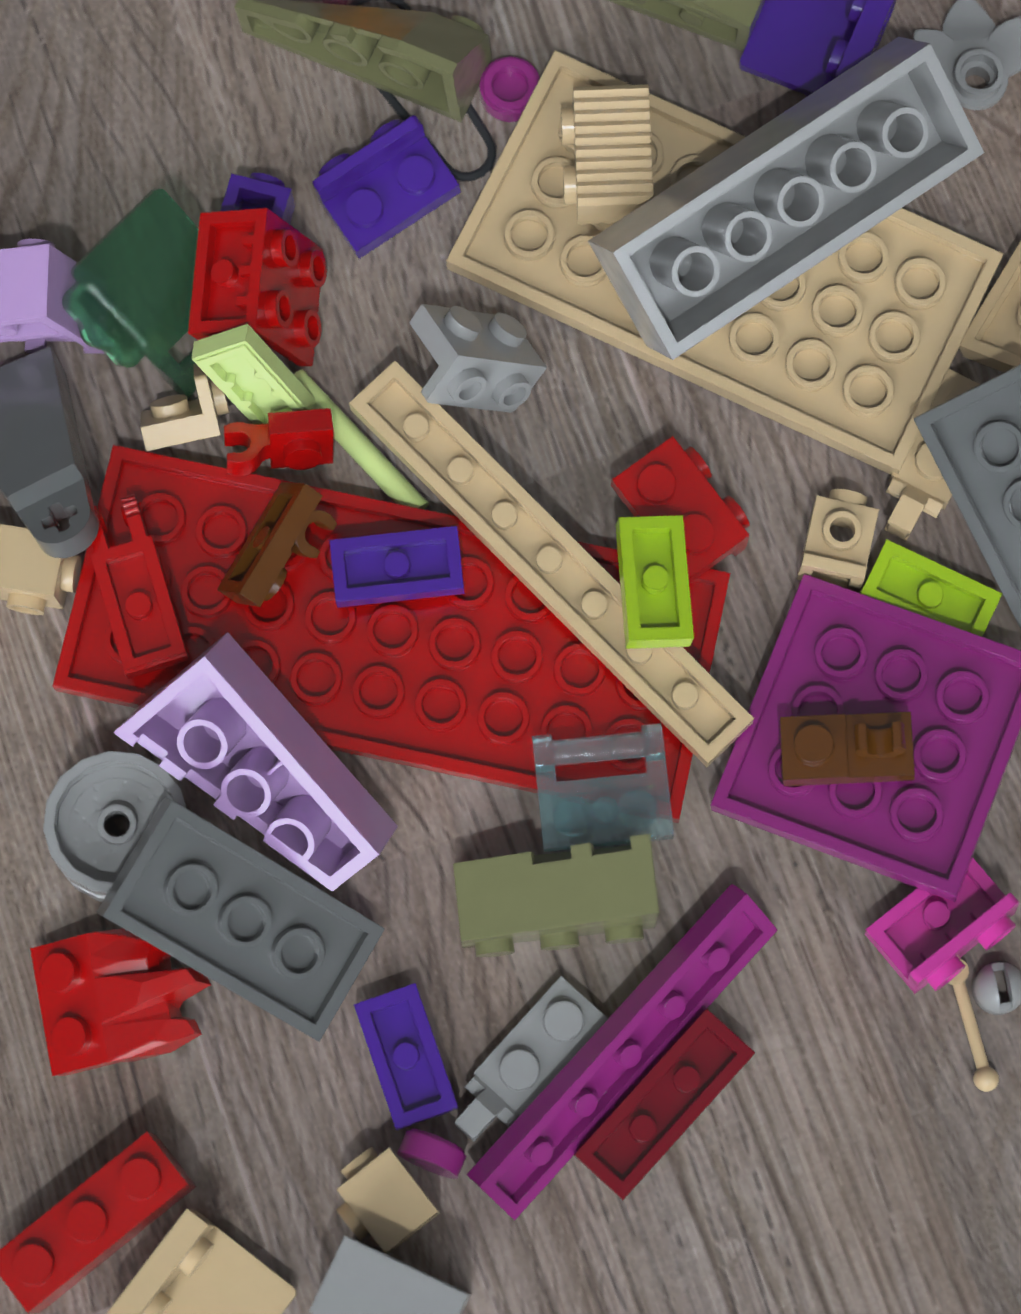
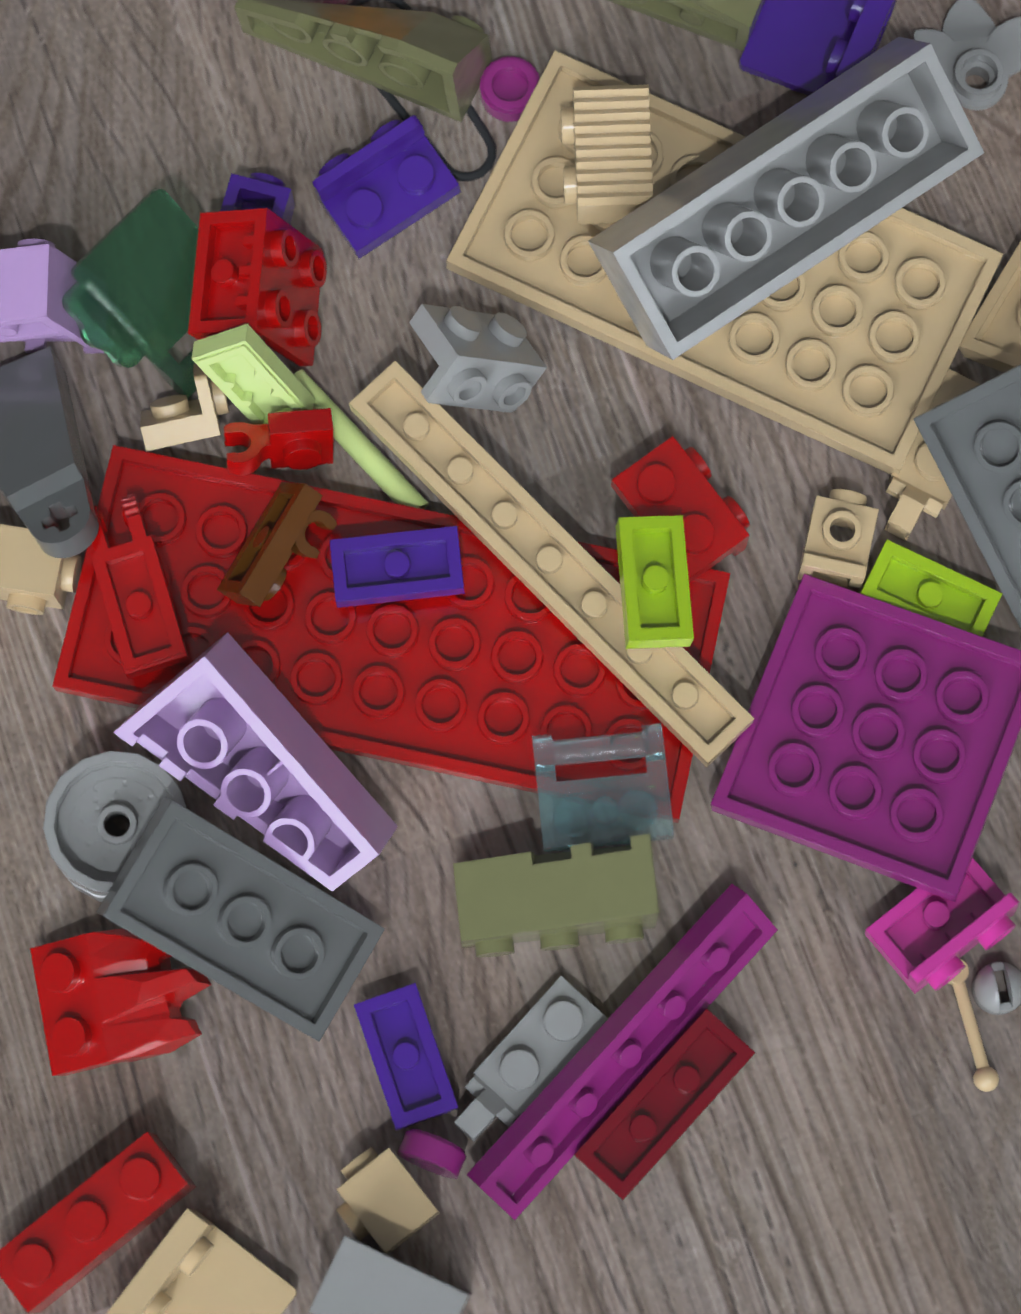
(847, 748): reddish brown plate -> none

